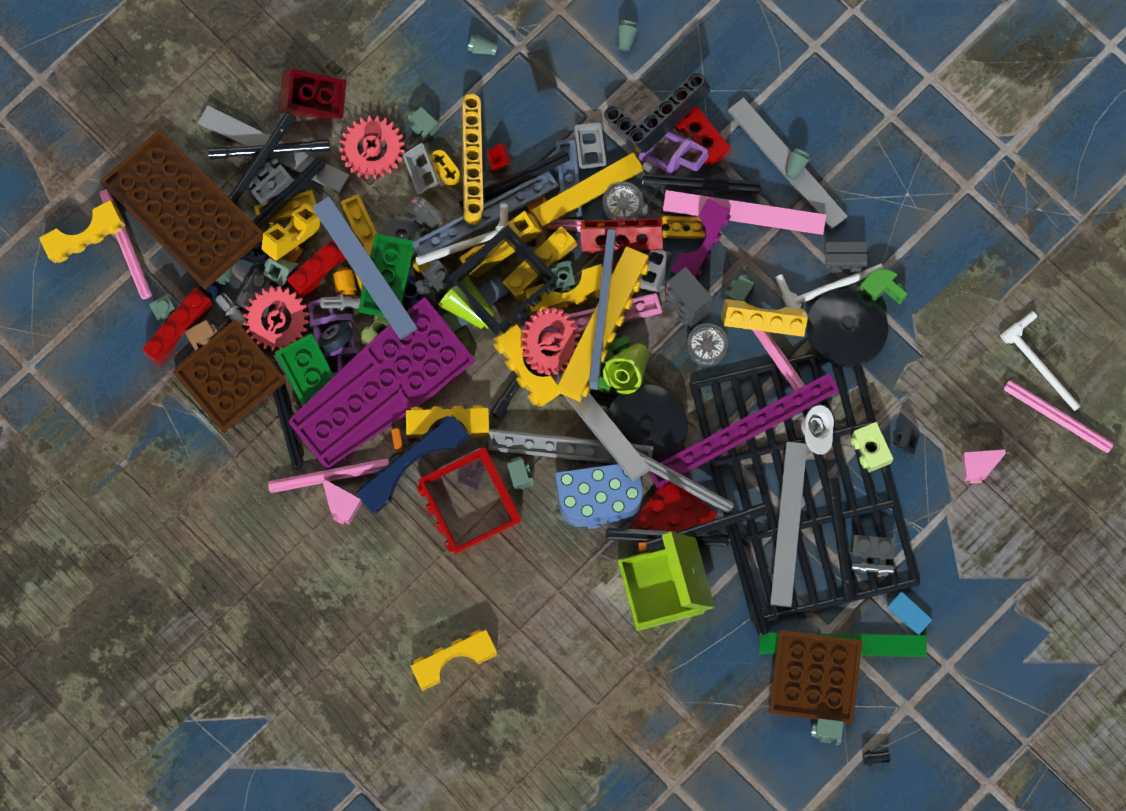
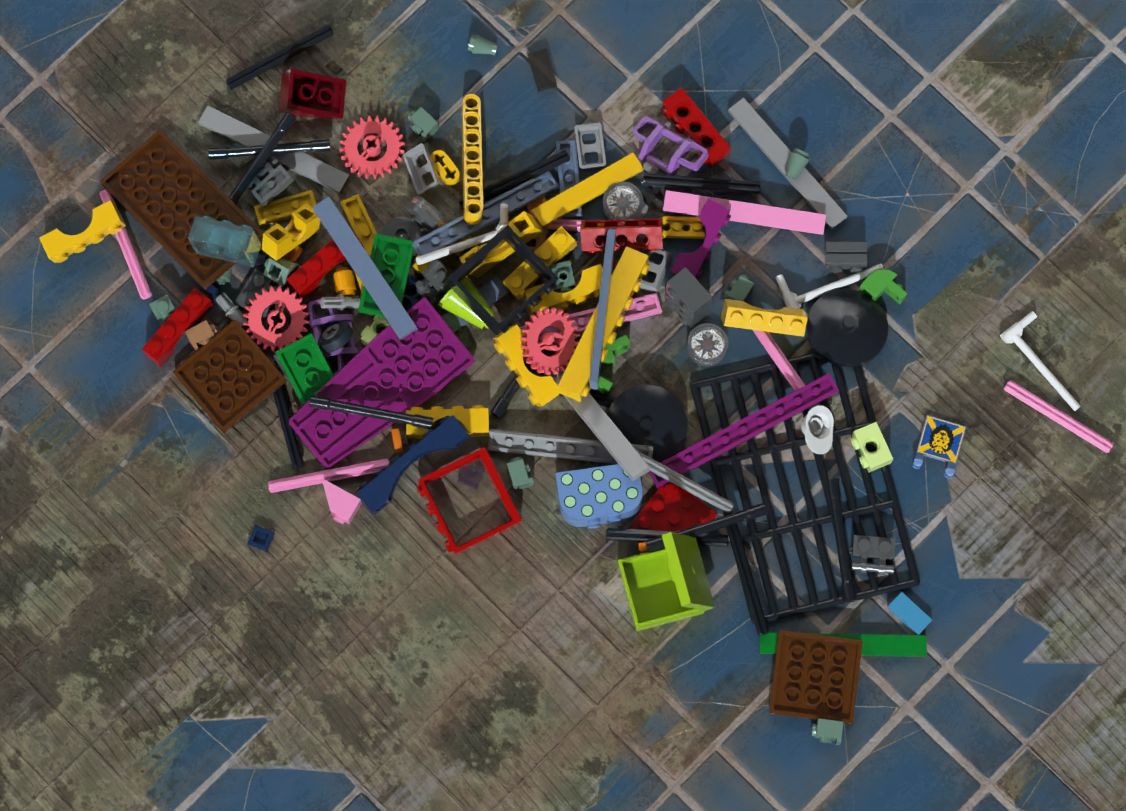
(224, 240): none -> clear light blue brick
(261, 538): none -> dark blue tile
(279, 57): none -> black axle
(289, 192): black axle -> none
(329, 404): none -> black piece
(477, 647): yellow arch -> none
(498, 157): red plate -> none
(626, 34): sand green cone -> none
(627, 369): lime cone -> none
(662, 118): black beam -> none
(788, 524): light grey tile -> none
(876, 757): black pin -> none
(908, 440): black tile -> none
(941, 442): none -> flag
(980, 464): bright pink slope -> none

